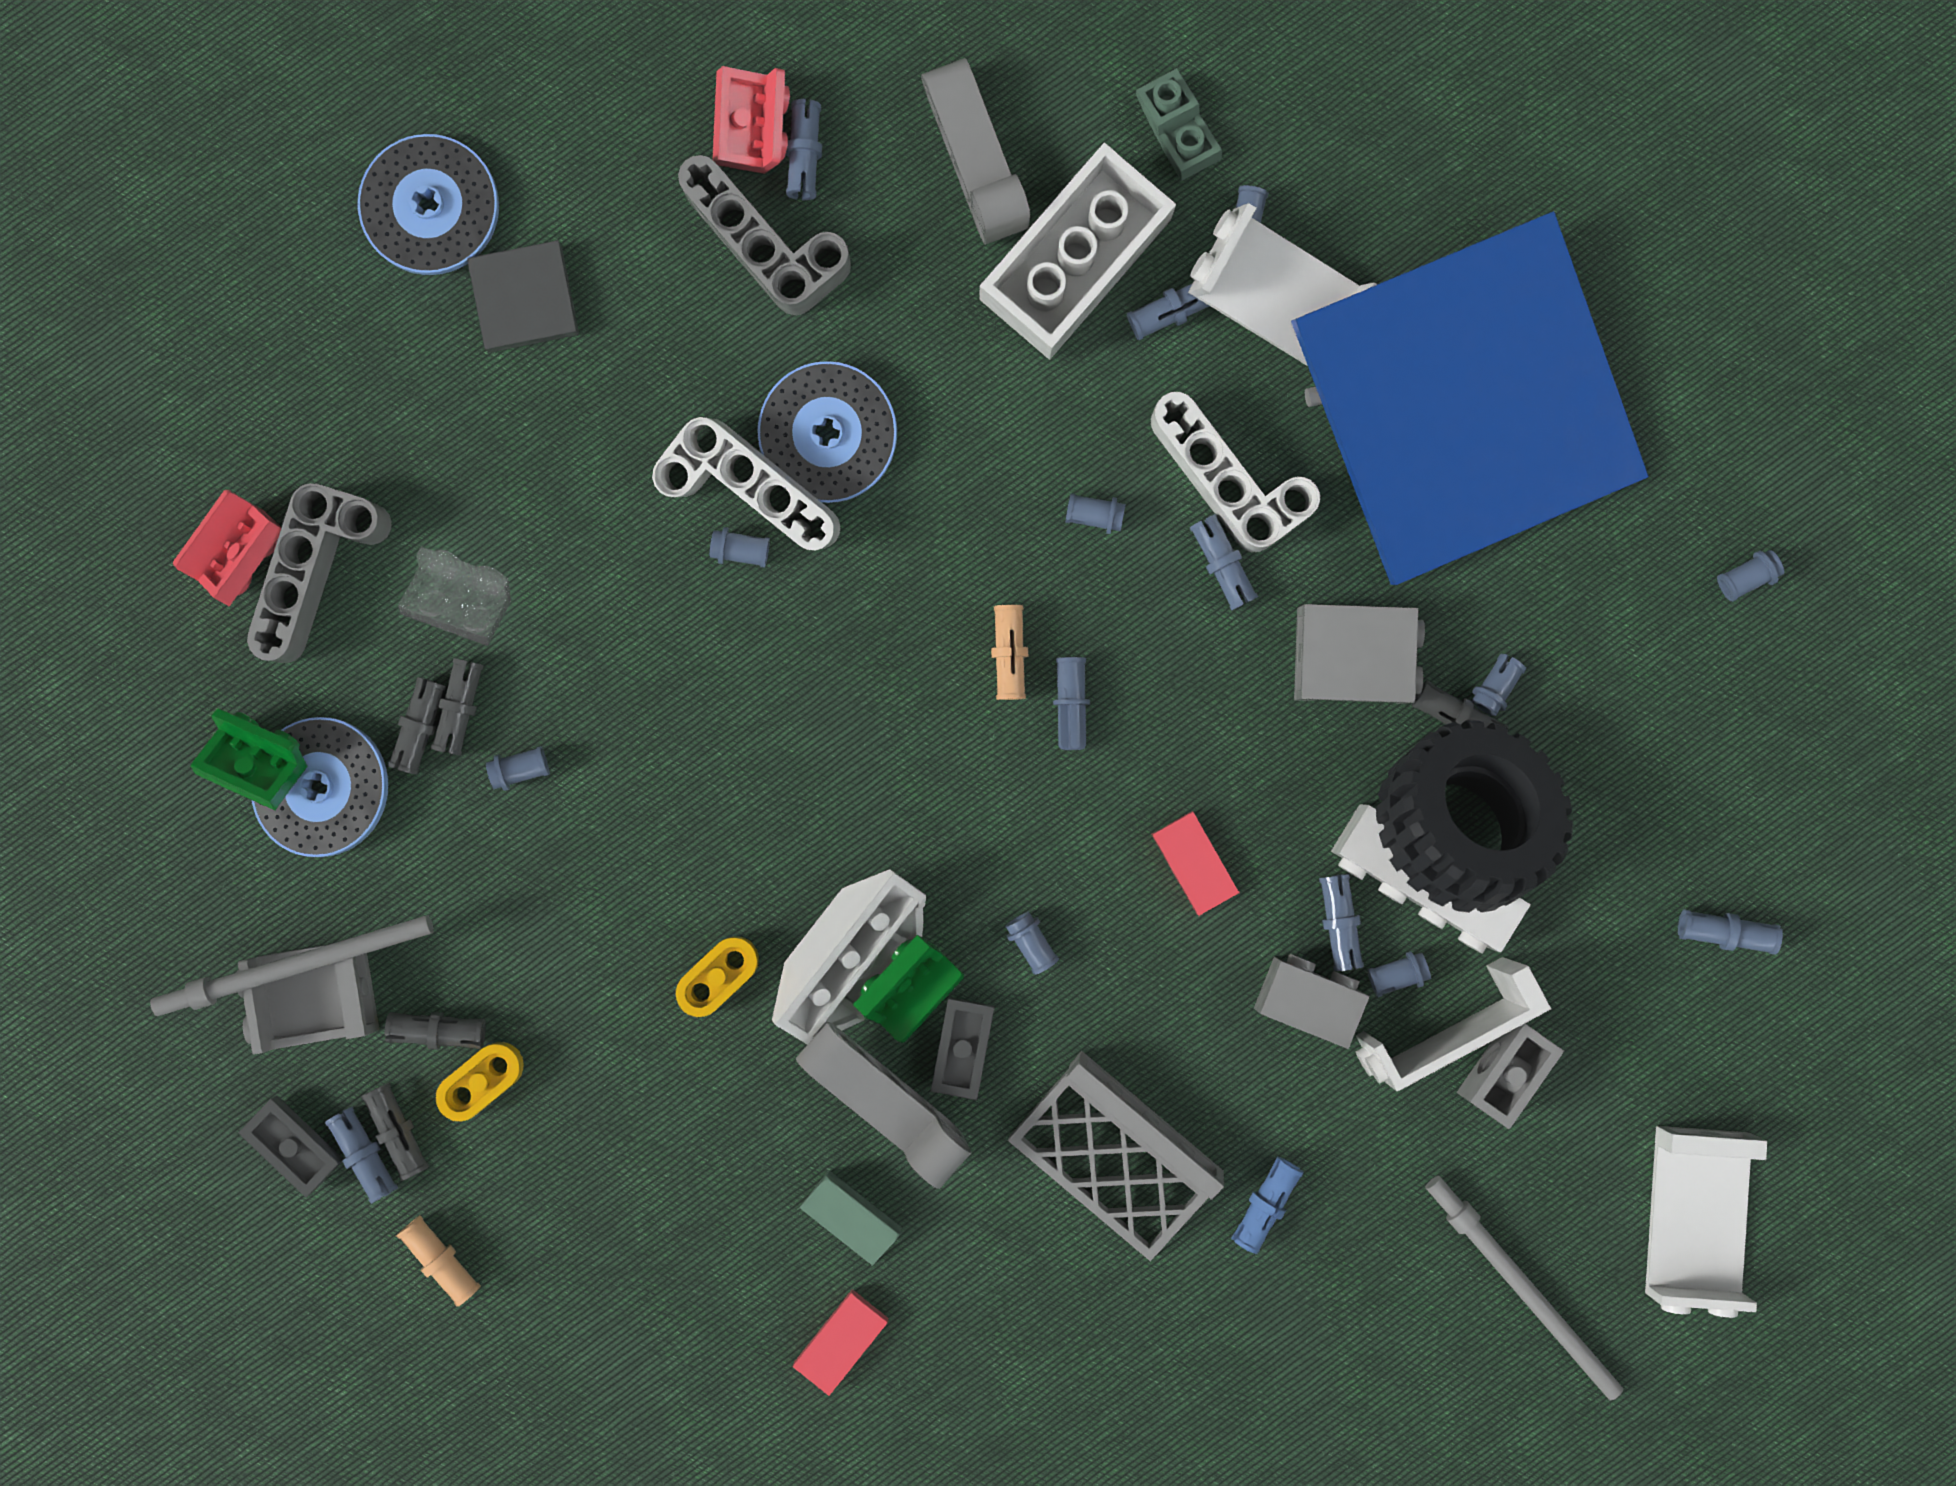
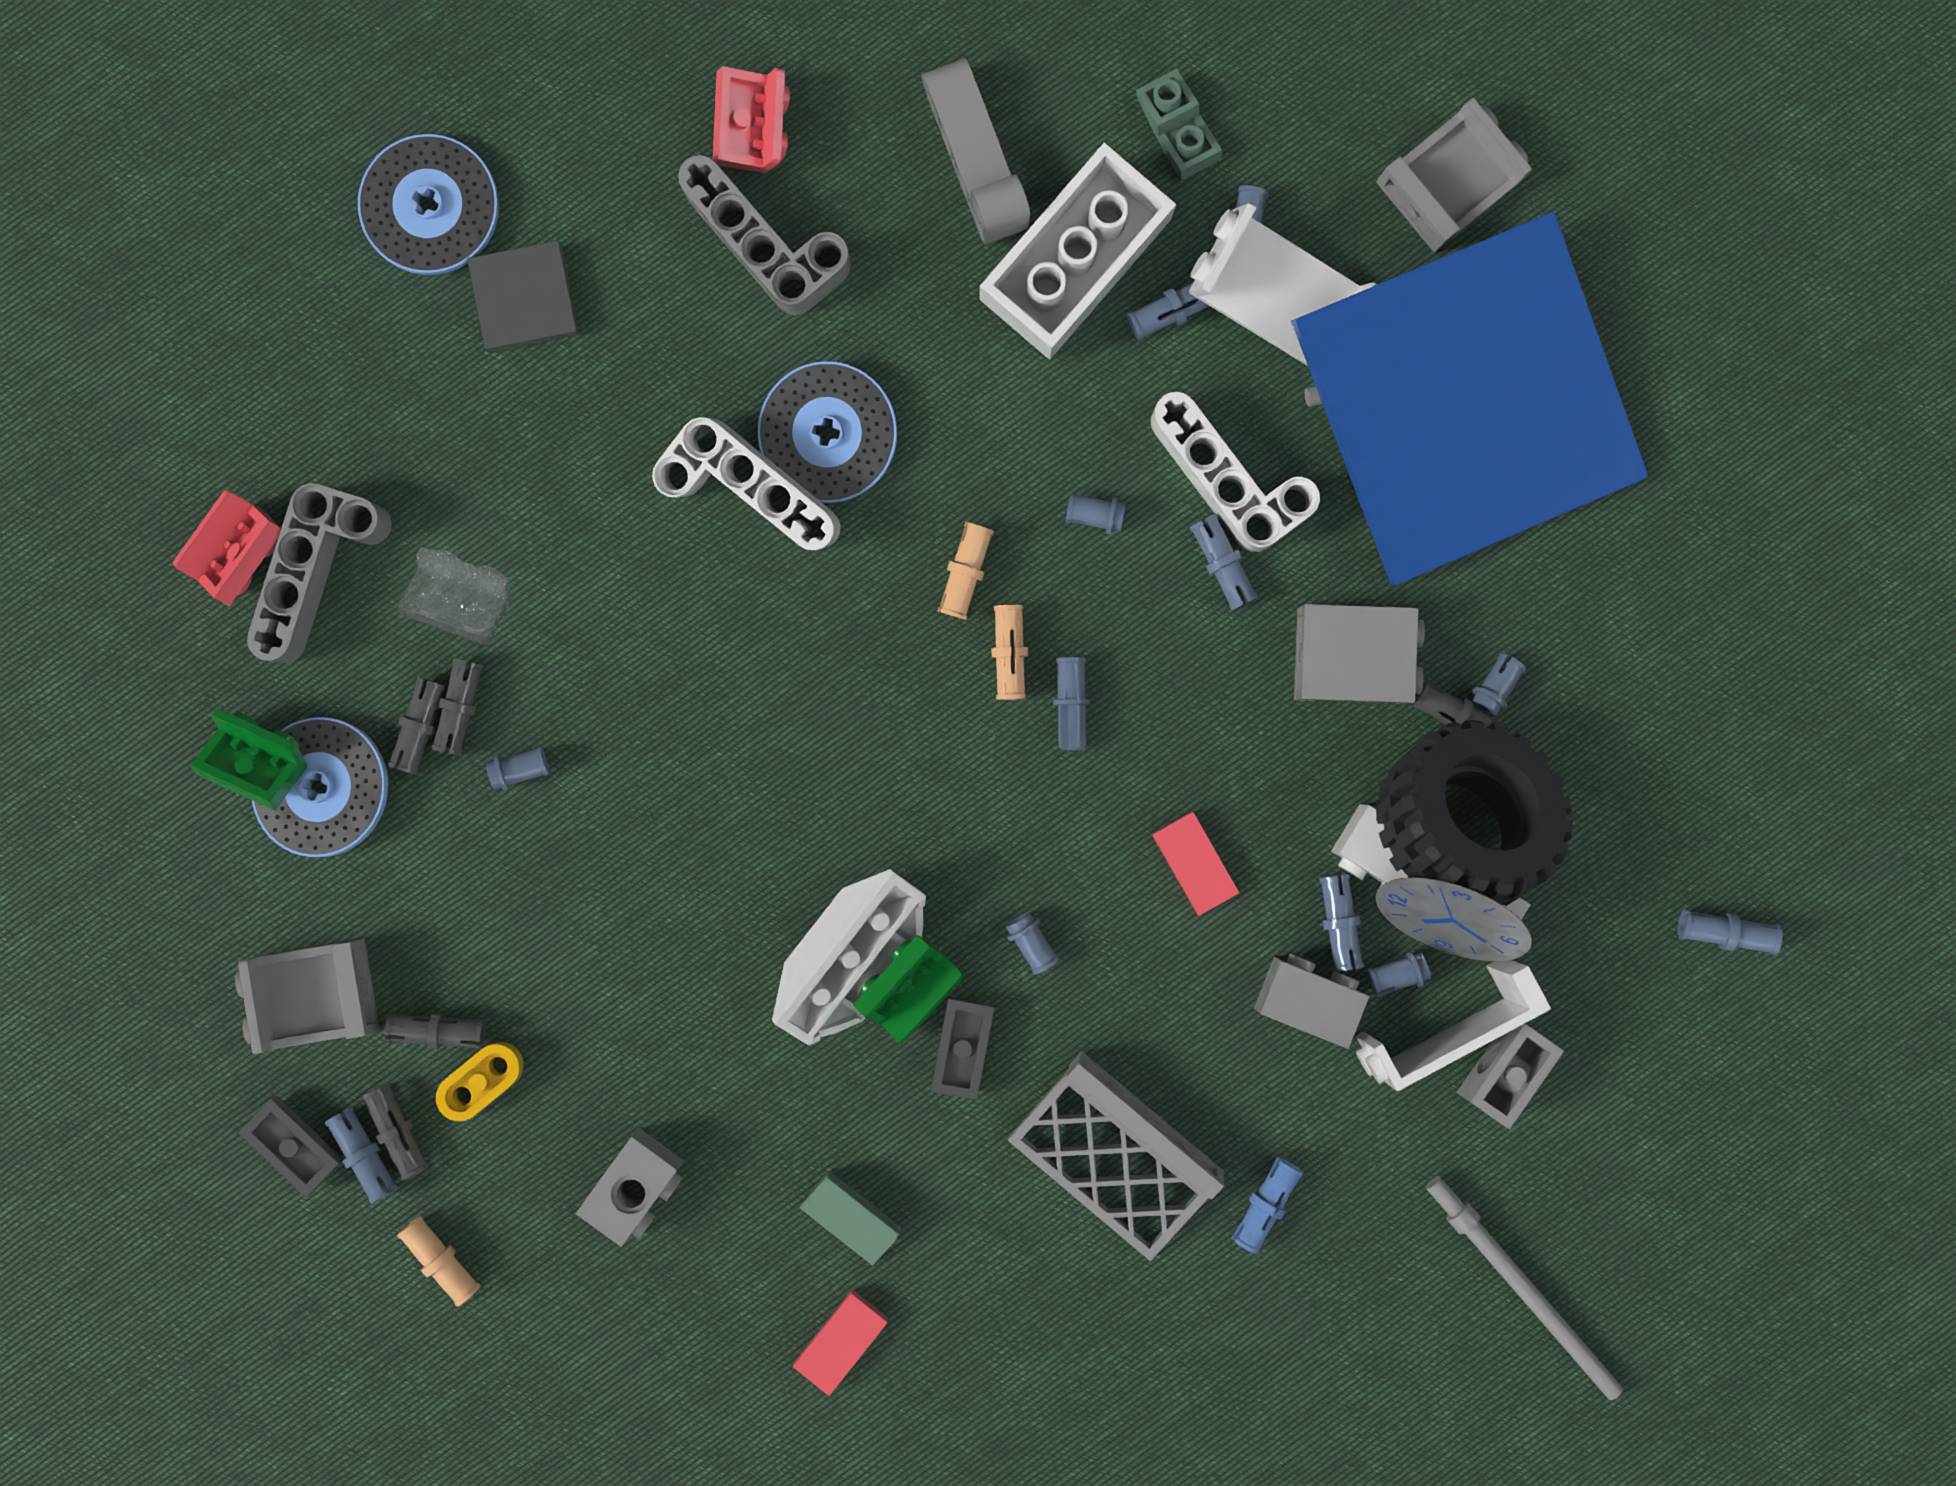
(205, 991): light grey bar -> none
(611, 1208): none -> light grey brick
(718, 975): yellow plate -> none
(739, 548): sand blue pin -> none
(803, 149): sand blue pin -> none
(887, 1103): light grey beam -> none
(965, 570): none -> light nougat pin
(1453, 919): none -> flat silver sticker
(1455, 174): none -> light grey panel
(1700, 1219): white panel -> none
(1756, 572): sand blue pin -> none

